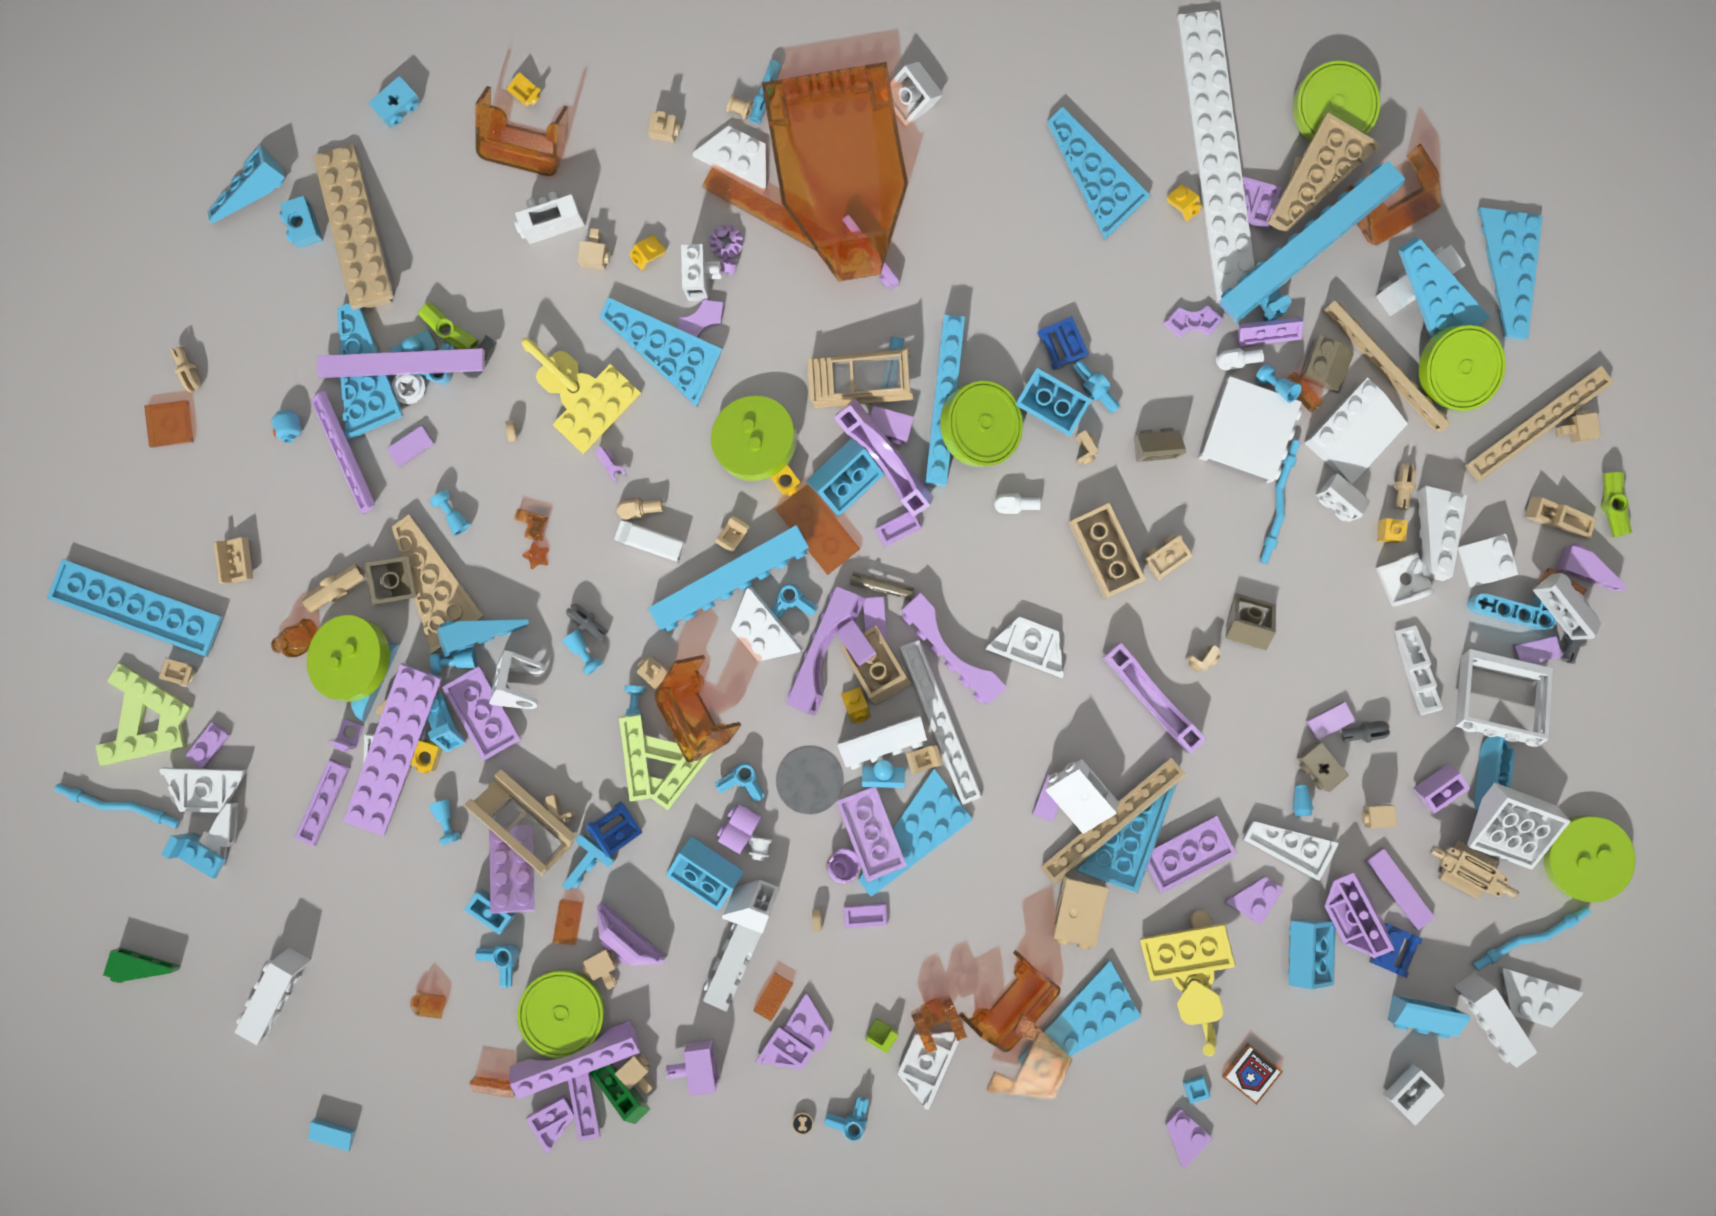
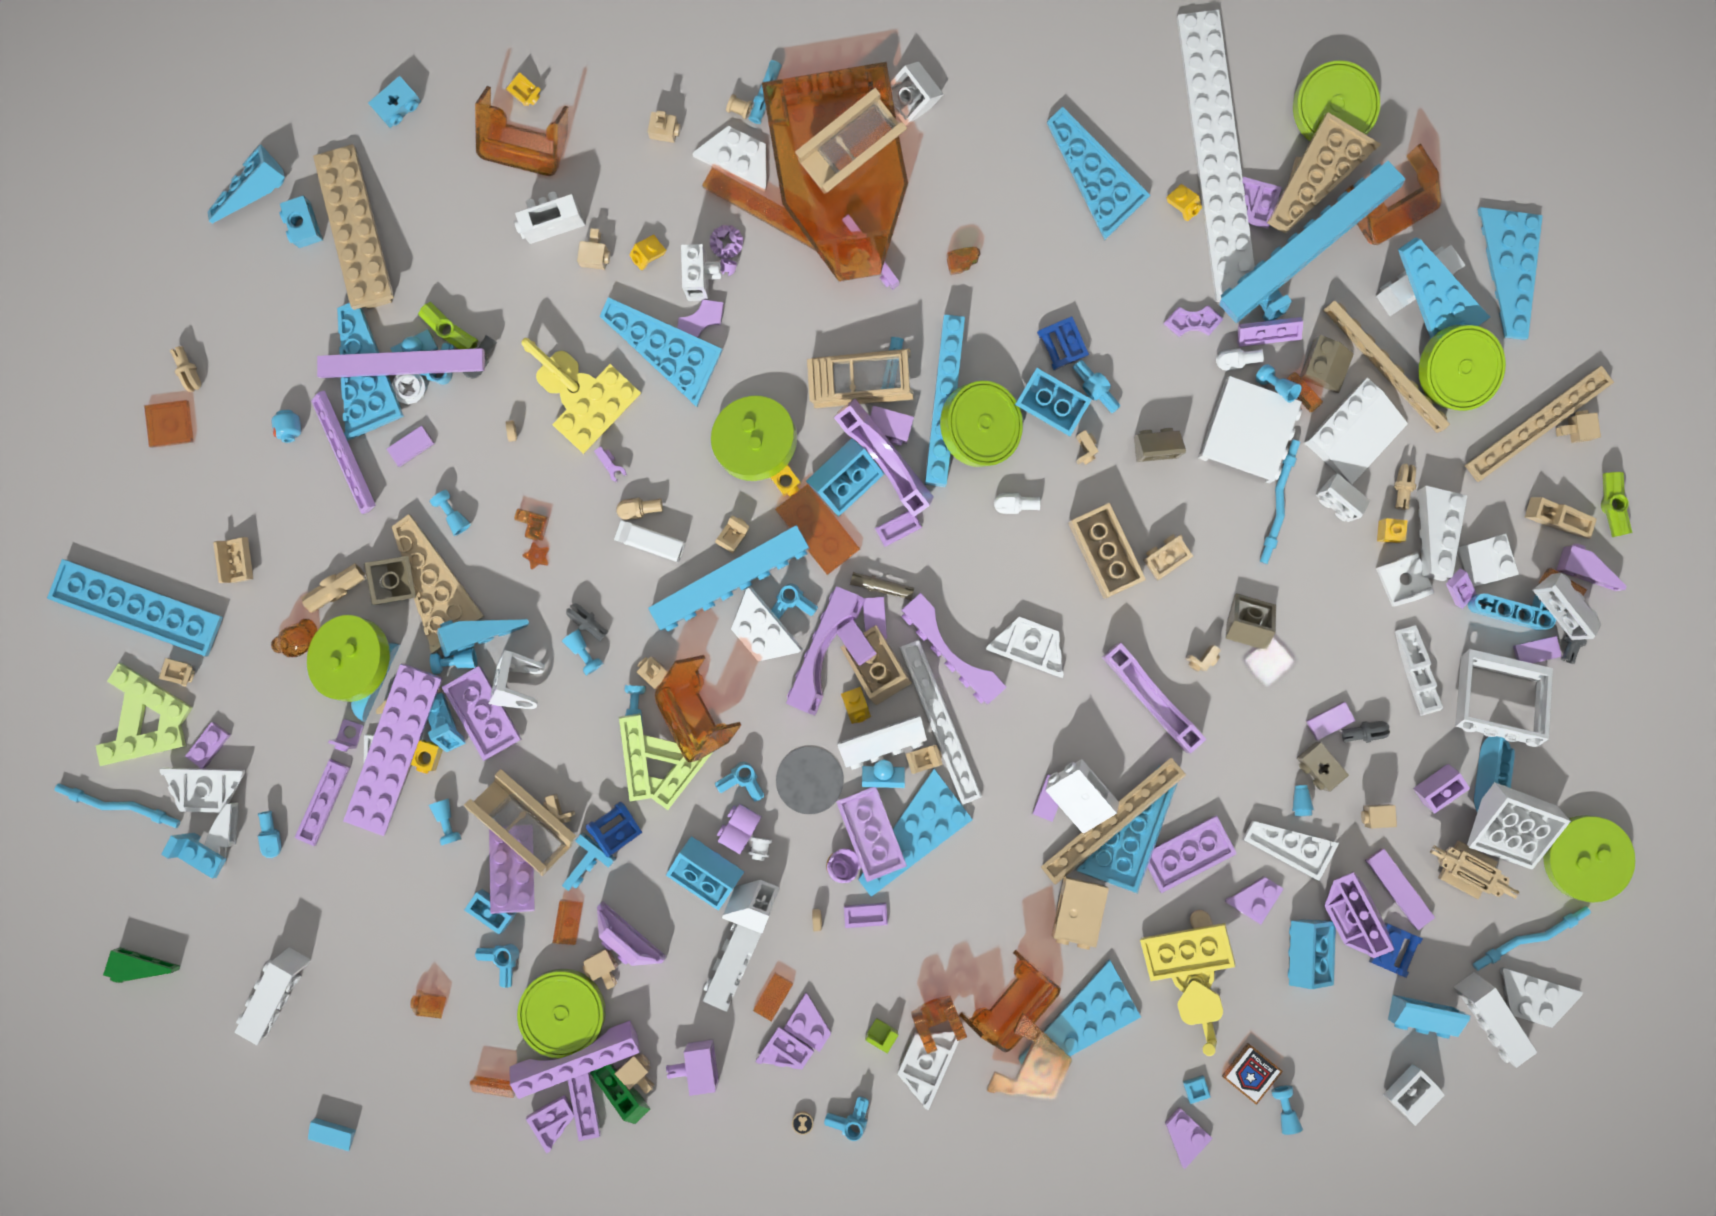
(268, 838): none -> medium azure arm
(849, 141): none -> piece
(962, 259): none -> clear orange rock
(1269, 663): none -> piece
(1289, 1120): none -> medium azure piece
(1461, 588): none -> lavender plate

